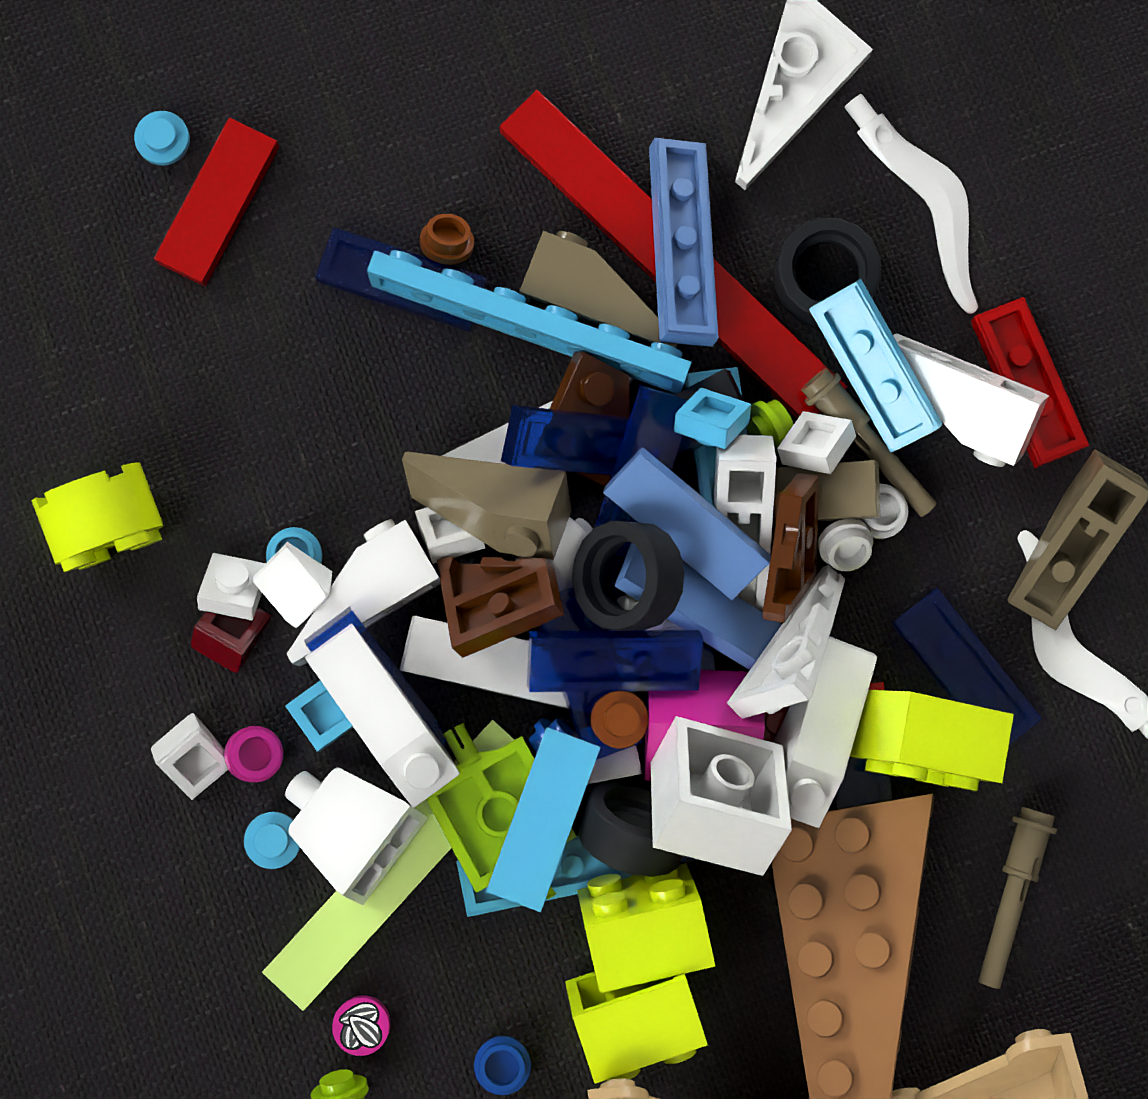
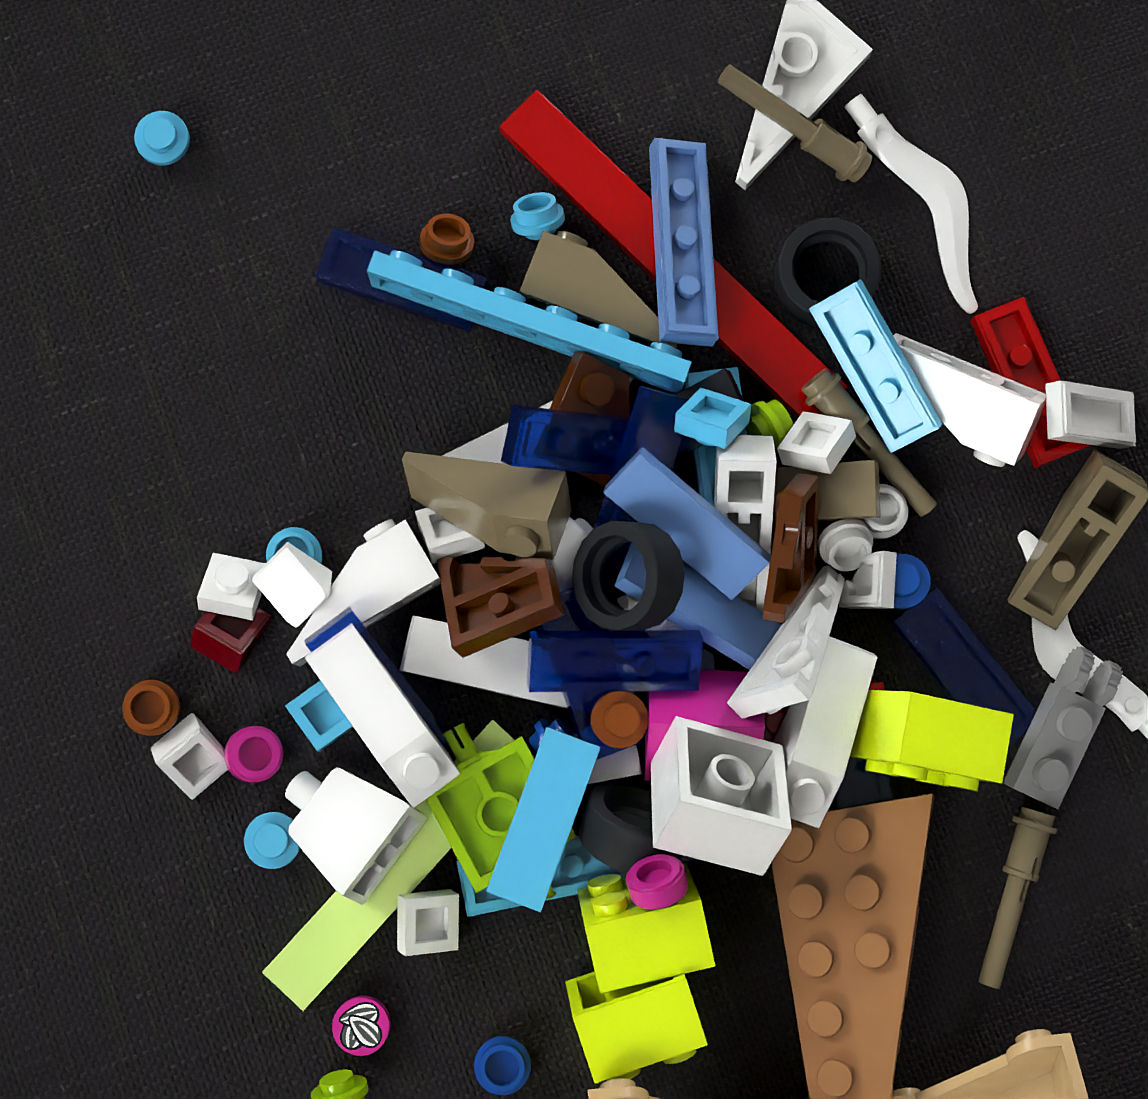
(97, 514): neon yellow brick -> none
(151, 707): none -> dark orange plate
(217, 202): red tile -> none
(427, 922): none -> white plate
(536, 214): none -> medium azure plate
(657, 881): none -> dark pink tile
(818, 138): none -> dark tan pin
(872, 583): none -> white tile
(911, 582): none -> blue plate
(1063, 728): none -> light grey hinge
(1090, 415): none -> white tile

